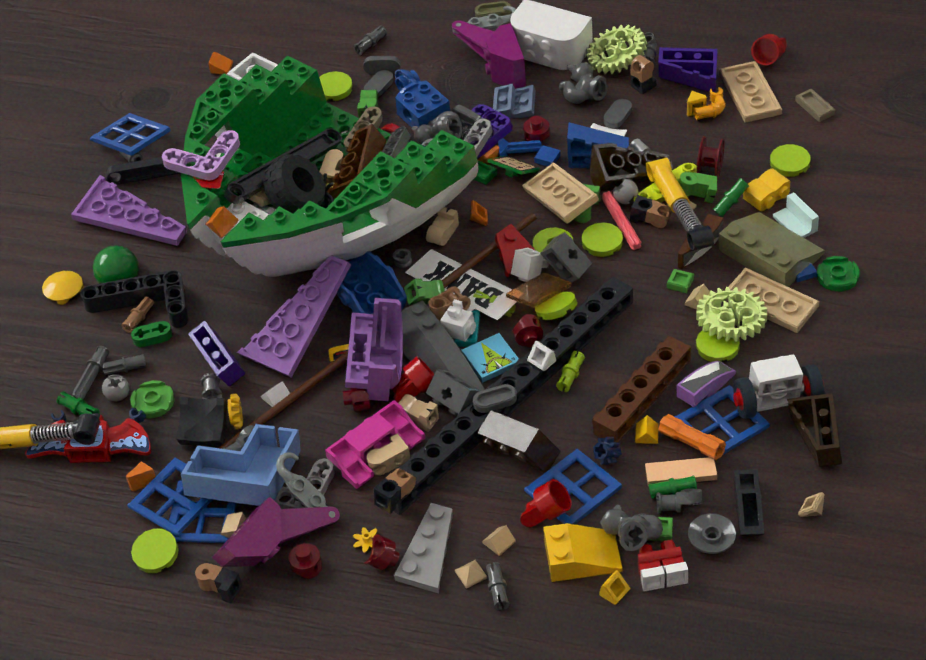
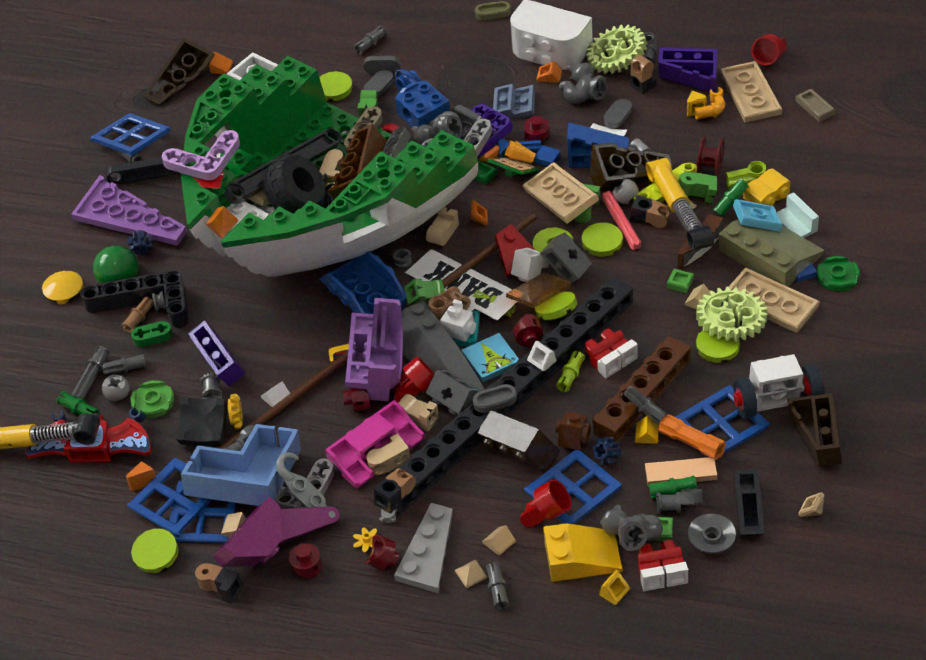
(140, 242): none -> dark blue gear
(159, 301): none -> dark grey bush
(182, 67): none -> dark brown wedge
(294, 324): medium lavender wing -> none
(388, 518): none -> light grey piece
(496, 47): magenta slope -> none
(518, 152): none -> light orange cone
(549, 73): none -> orange slope
(573, 430): none -> reddish brown brick
(611, 352): none -> hips
(644, 404): none -> dark grey axle
(704, 382): slope -> none
(754, 171): none -> lime piece
(757, 215): none -> medium azure tile
(790, 160): lime tile -> none

